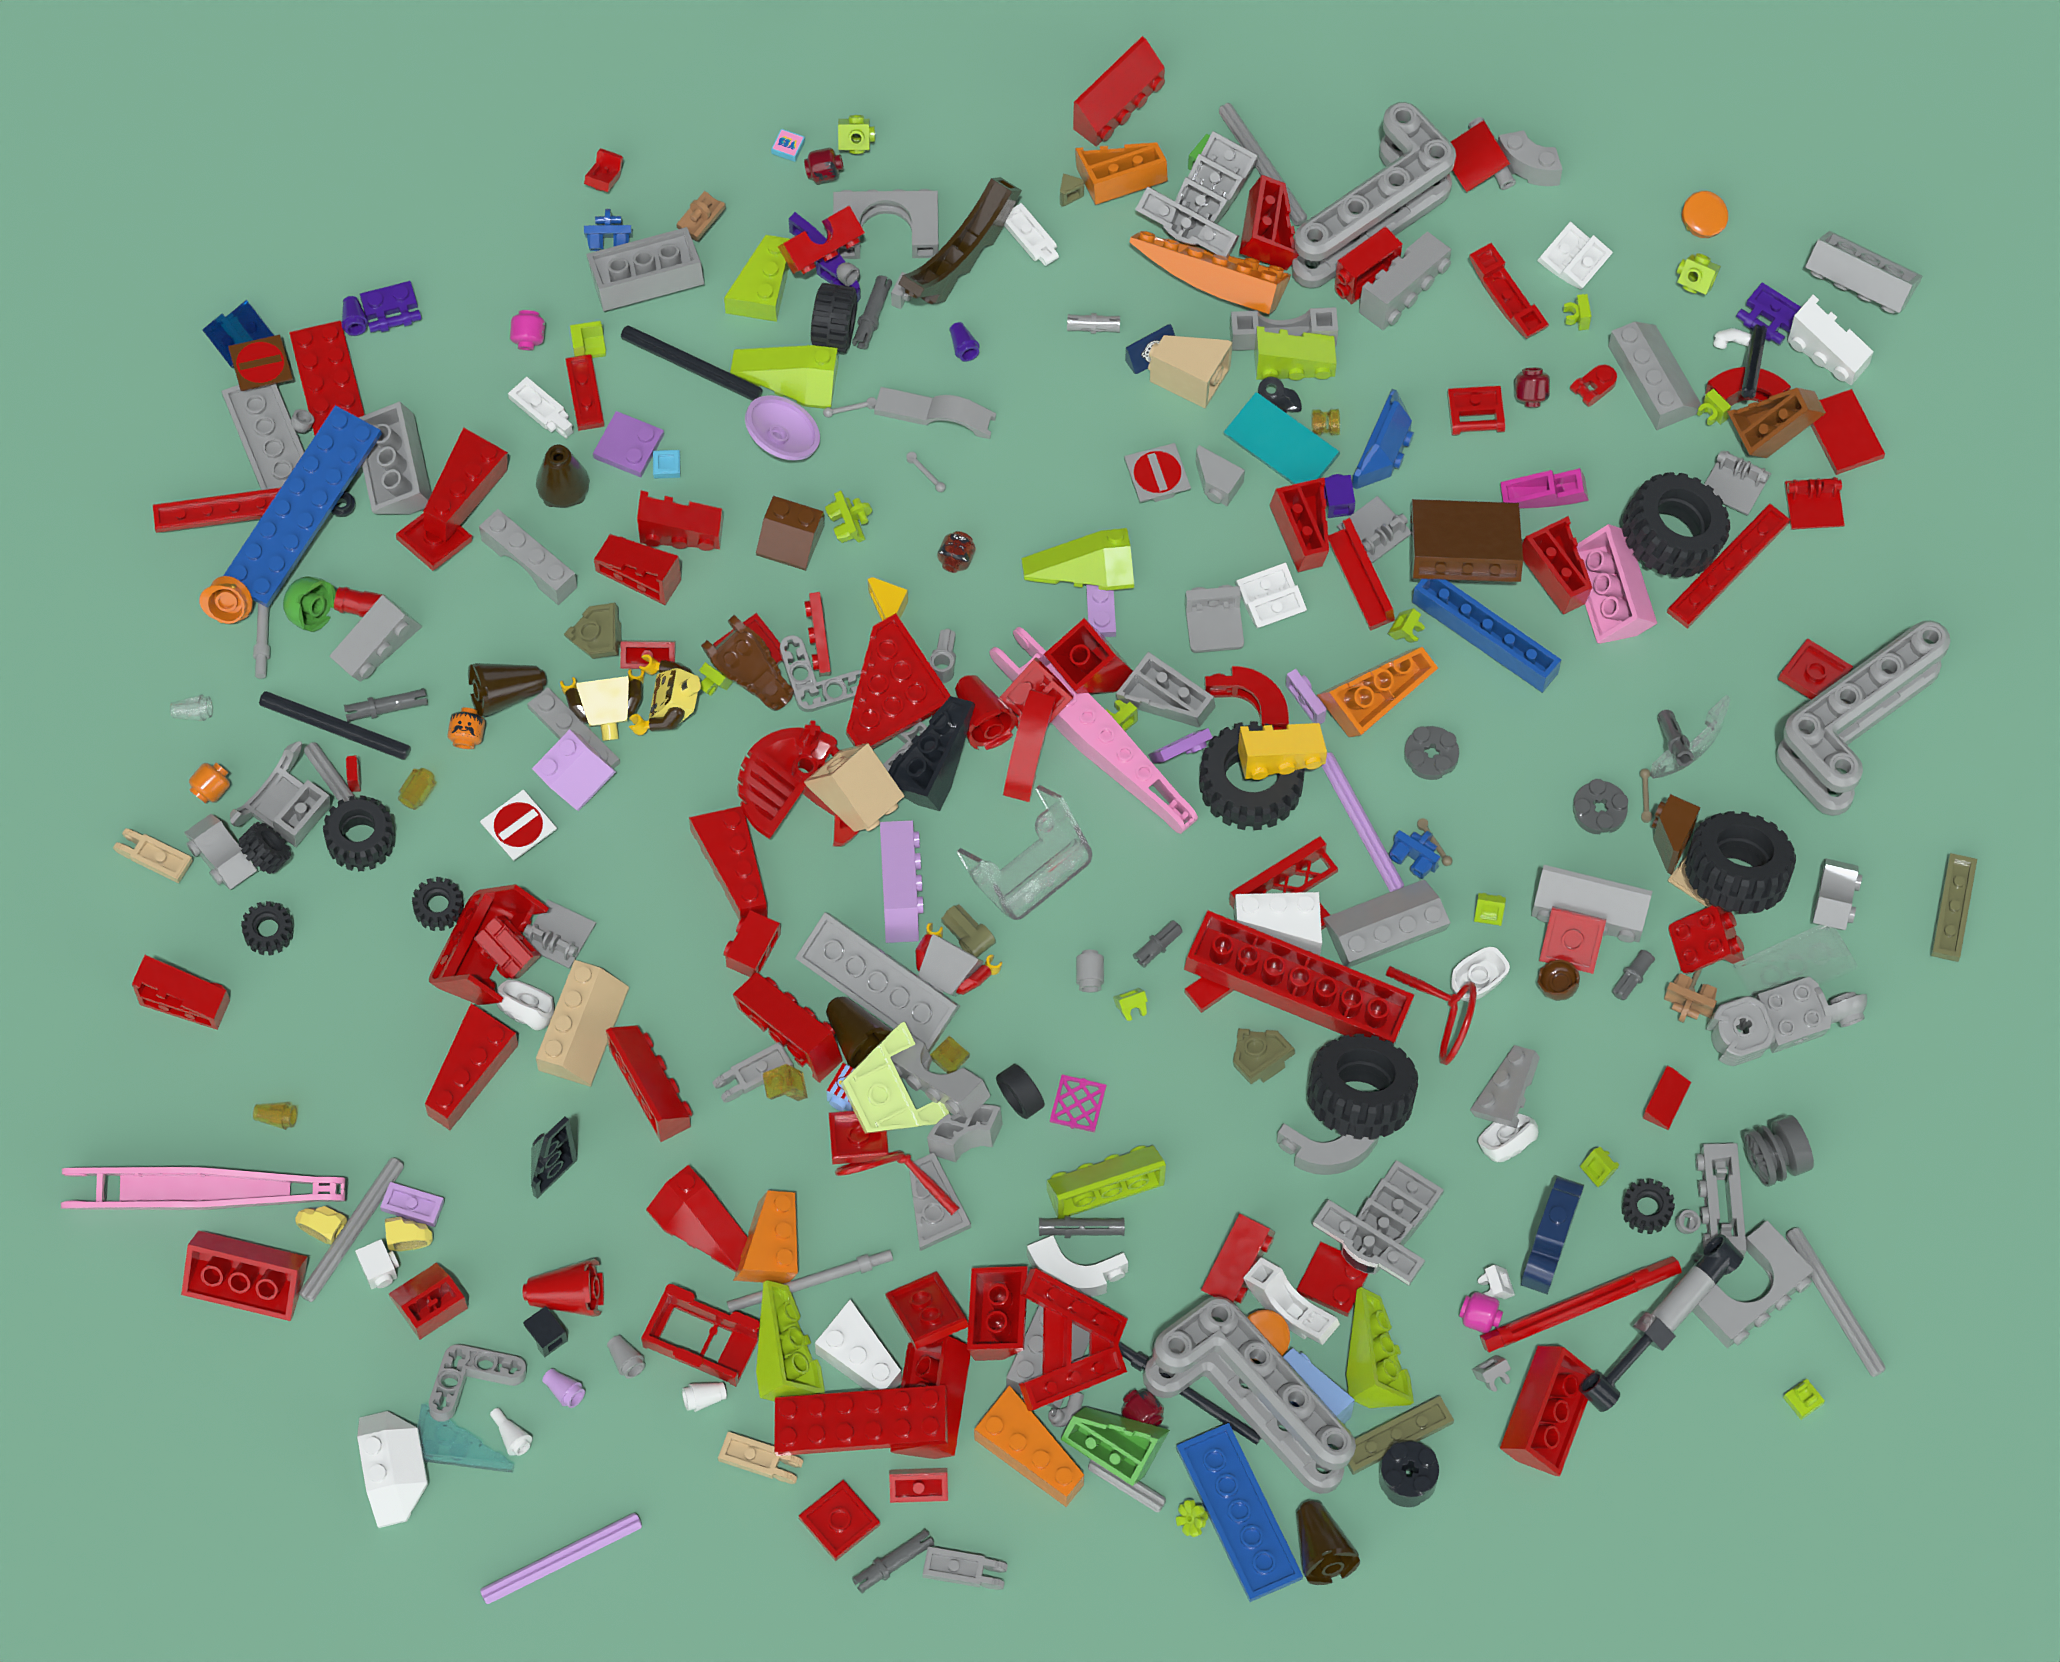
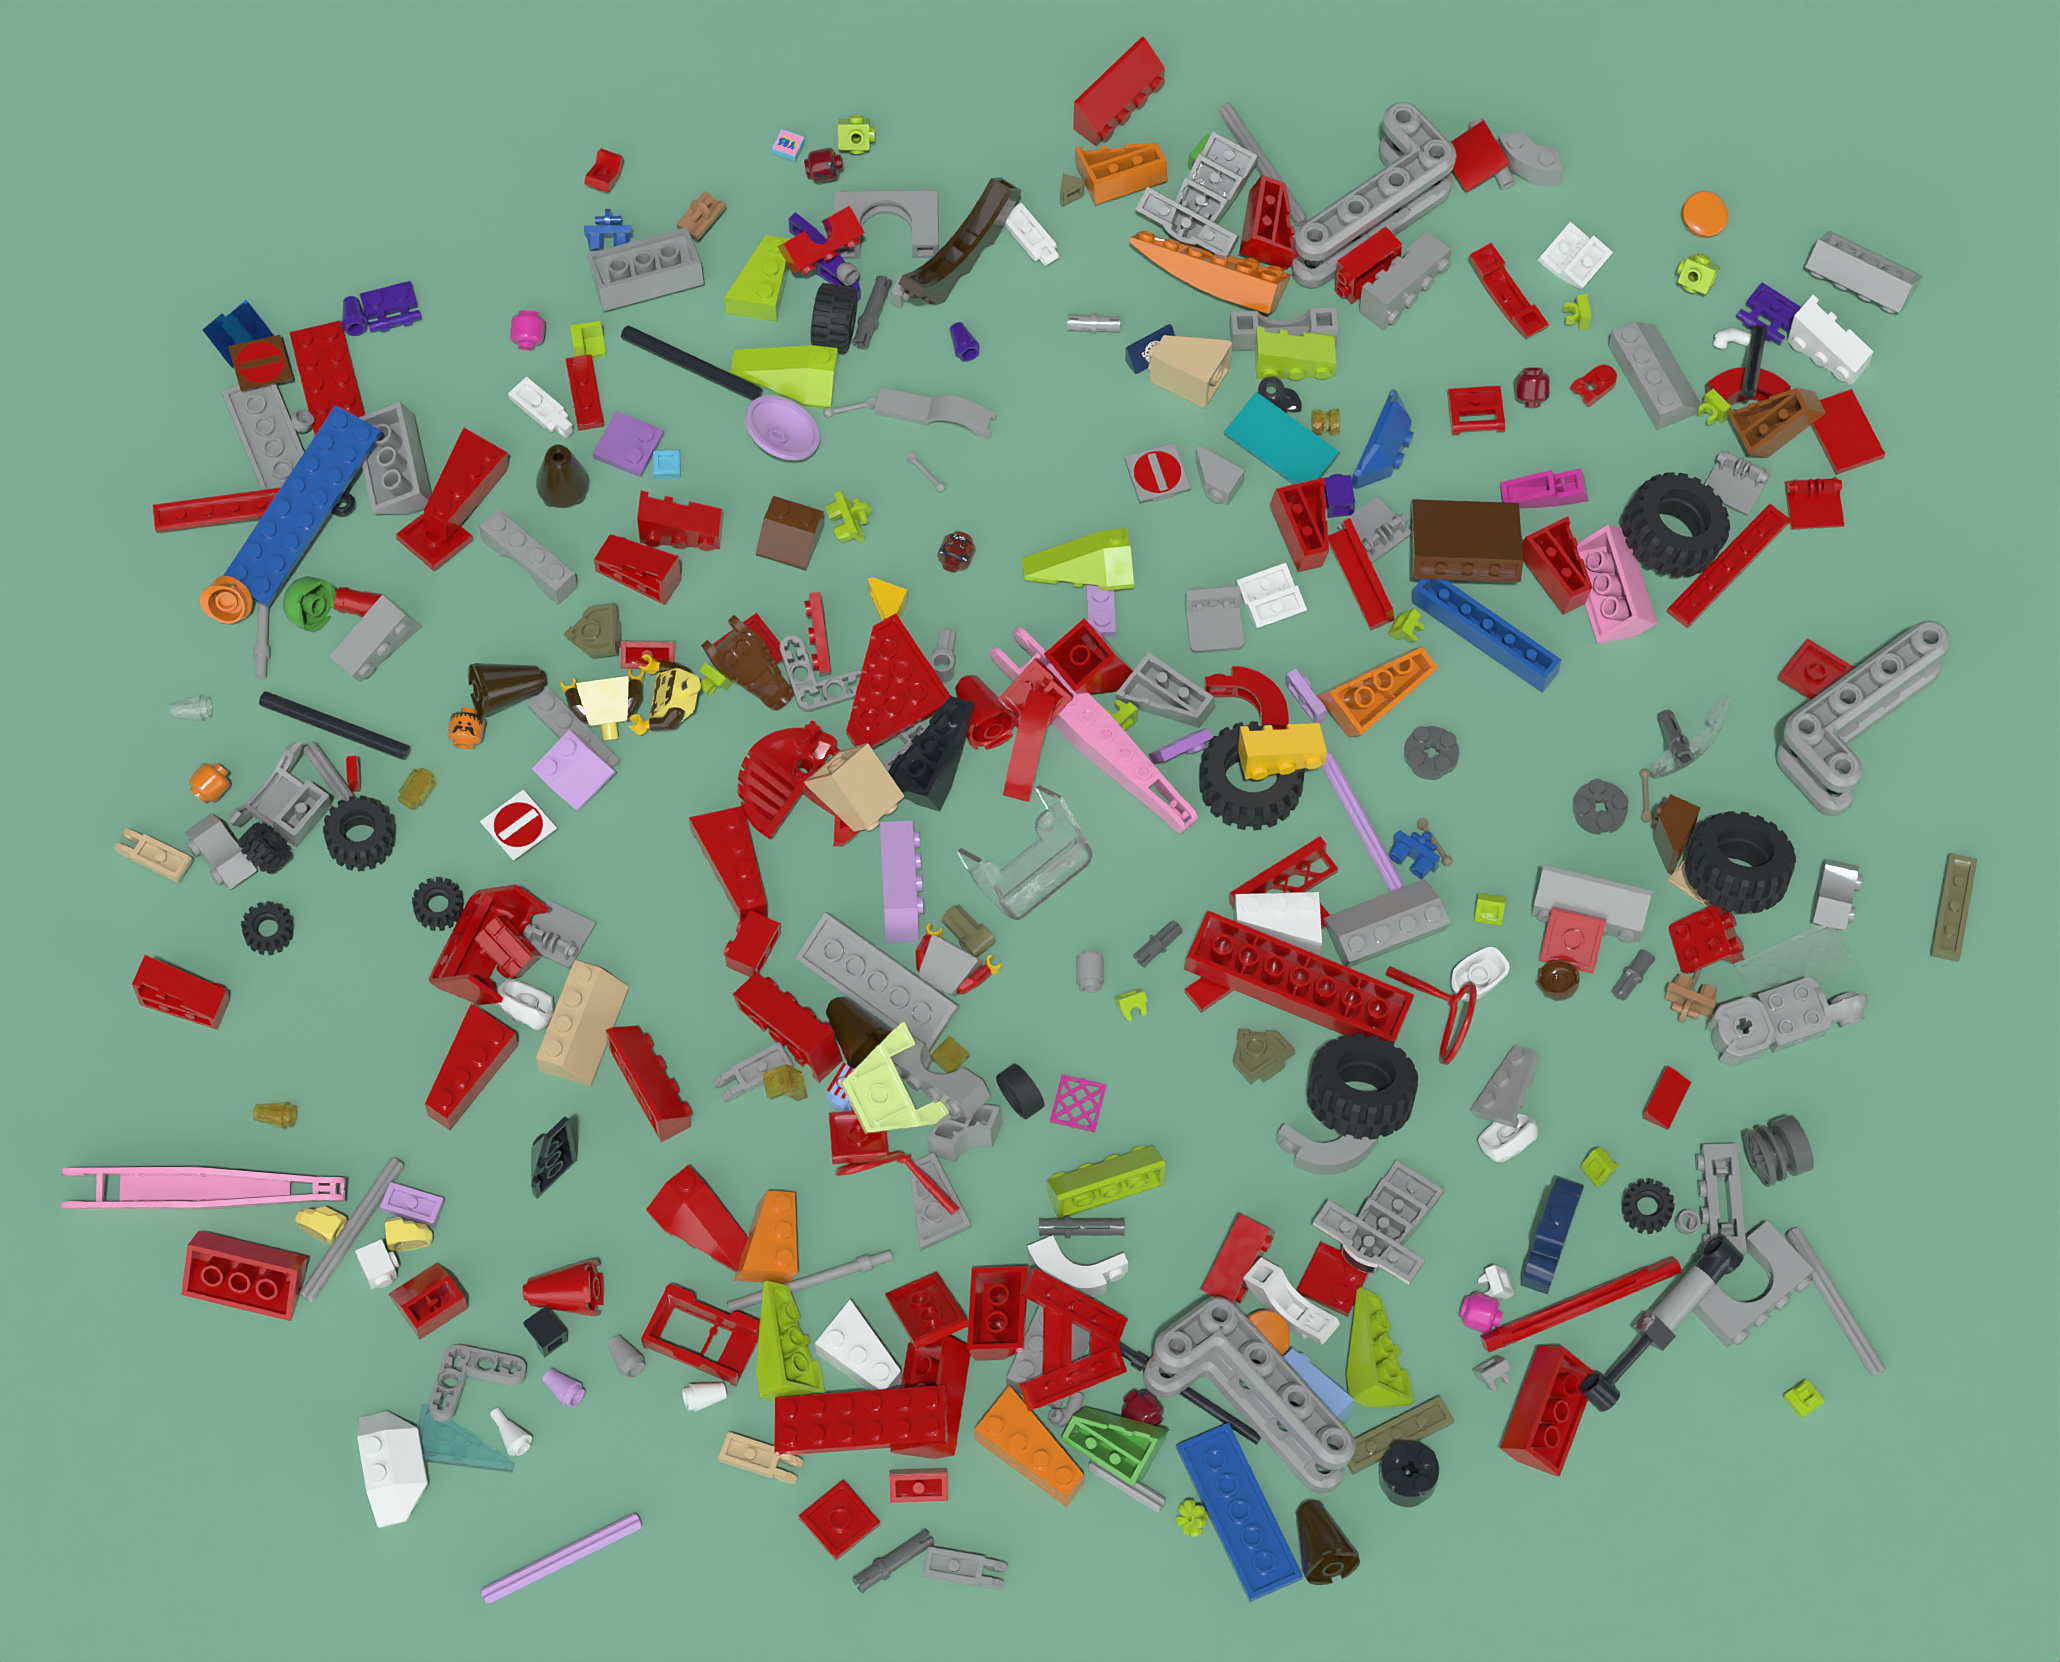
(385, 705): dark grey pin -> none

